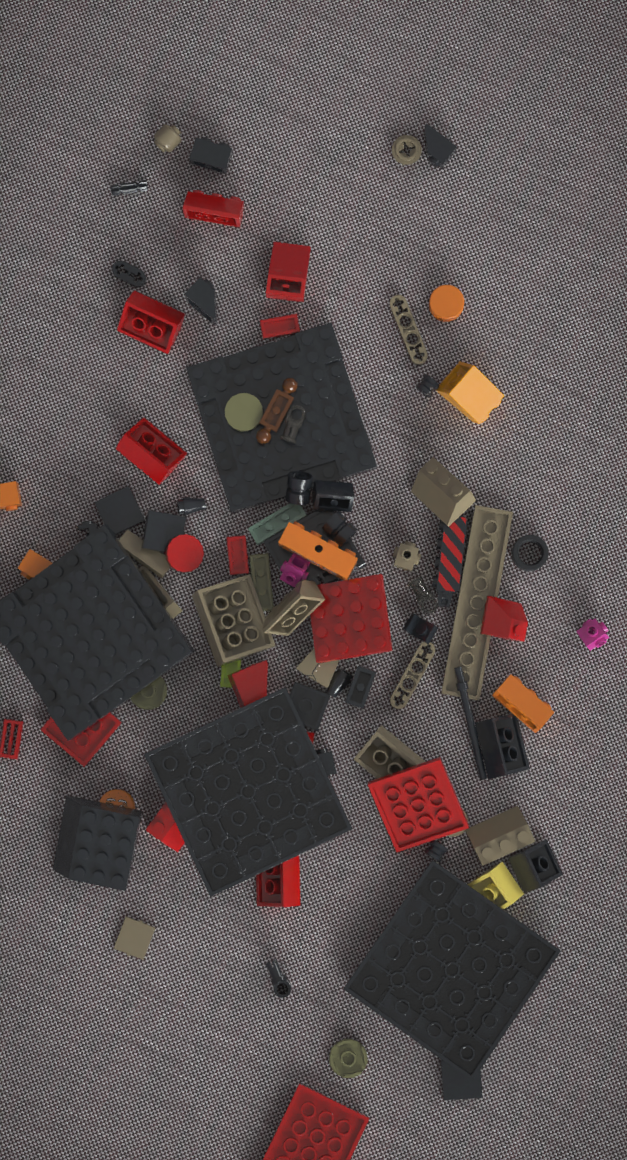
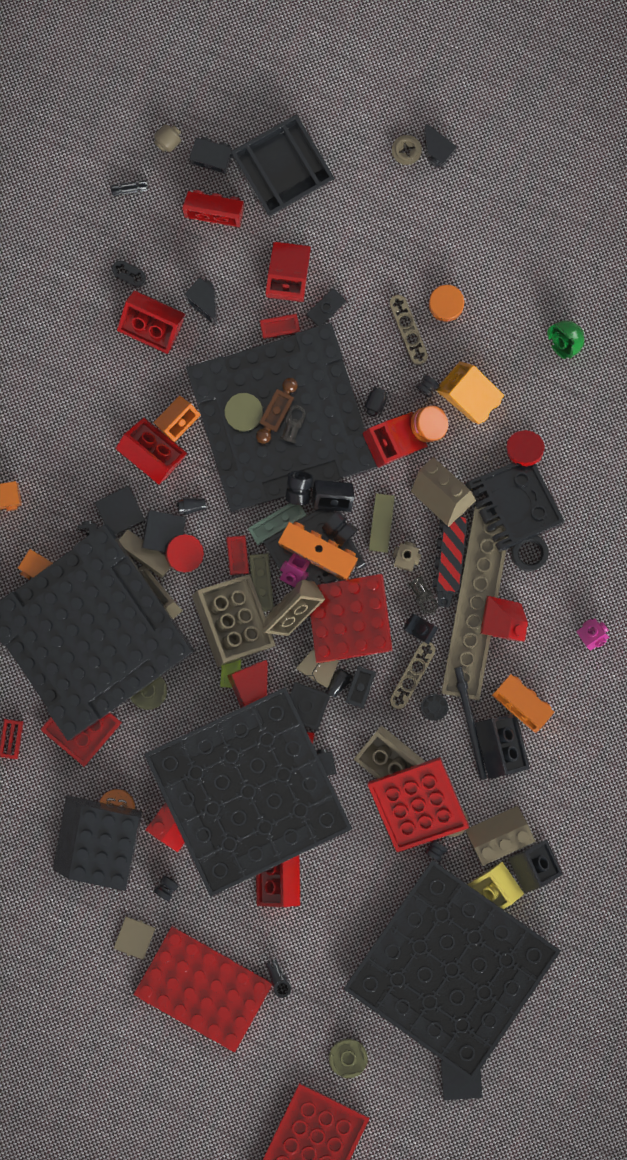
(164, 892): none -> black wheel
(177, 418): none -> orange brick
(203, 989): none -> red plate
(282, 165): none -> black slope
(326, 307): none -> black plate
(375, 402): none -> black brick
(381, 523): none -> olive tile
(392, 440): none -> red slope
(429, 424): none -> orange head
(434, 707): none -> black wheel
(518, 501): none -> black hinge
(525, 448): none -> red tile
(567, 338): none -> green cylinder

